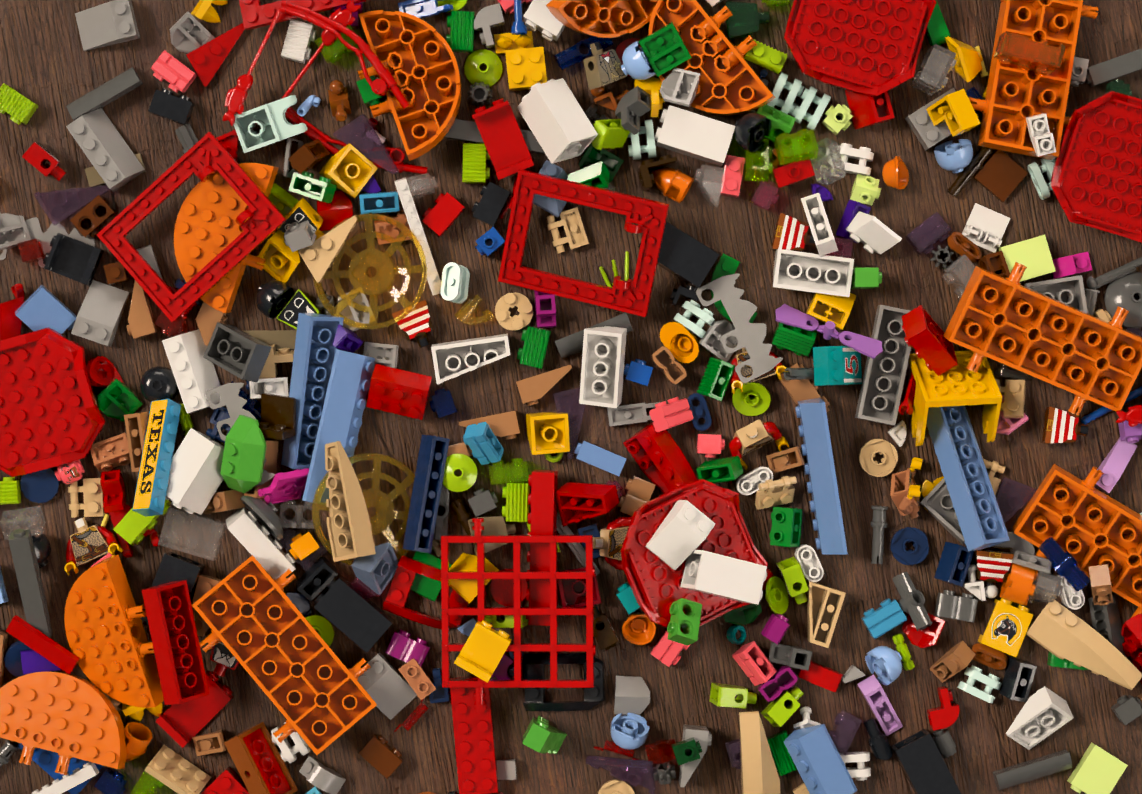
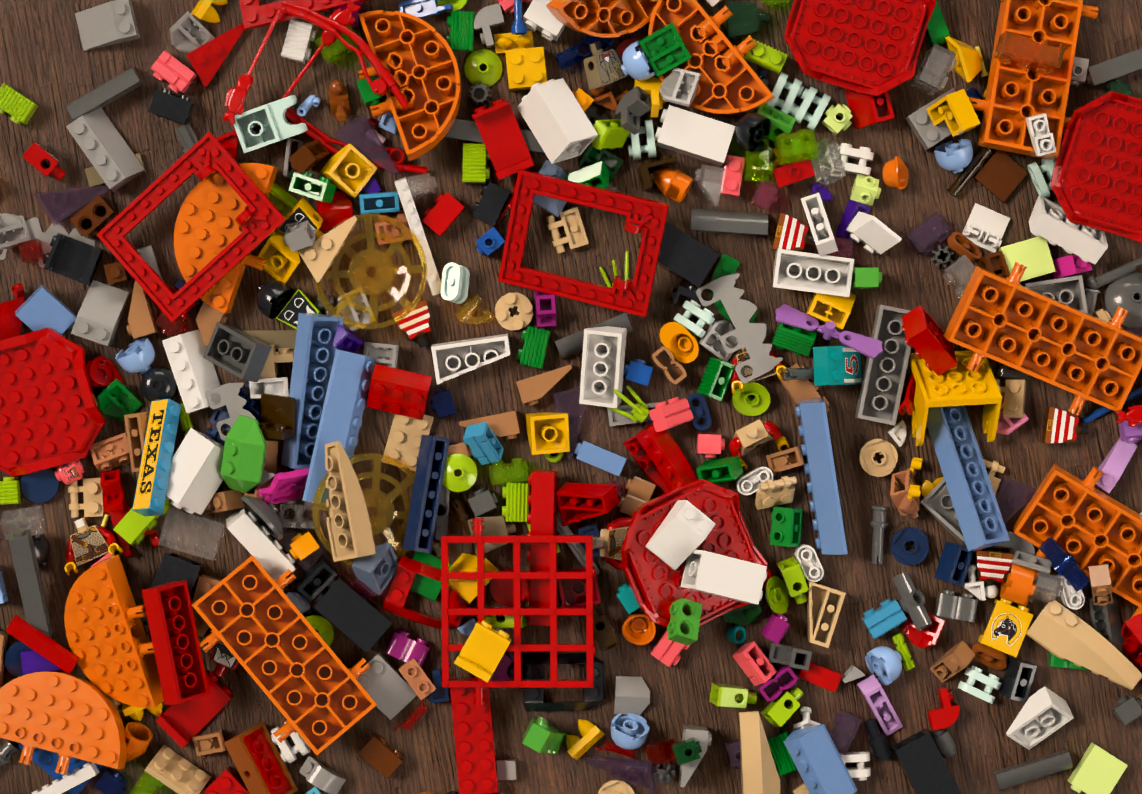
(137, 357): none -> light blue cylinder
(388, 123): none -> light blue tile
(405, 439): none -> tan plate
(583, 99): none -> light orange brick
(590, 735): none -> yellow tile
(639, 412): none -> lime plant
(729, 222): none -> dark grey brick
(1052, 224): none -> white slope

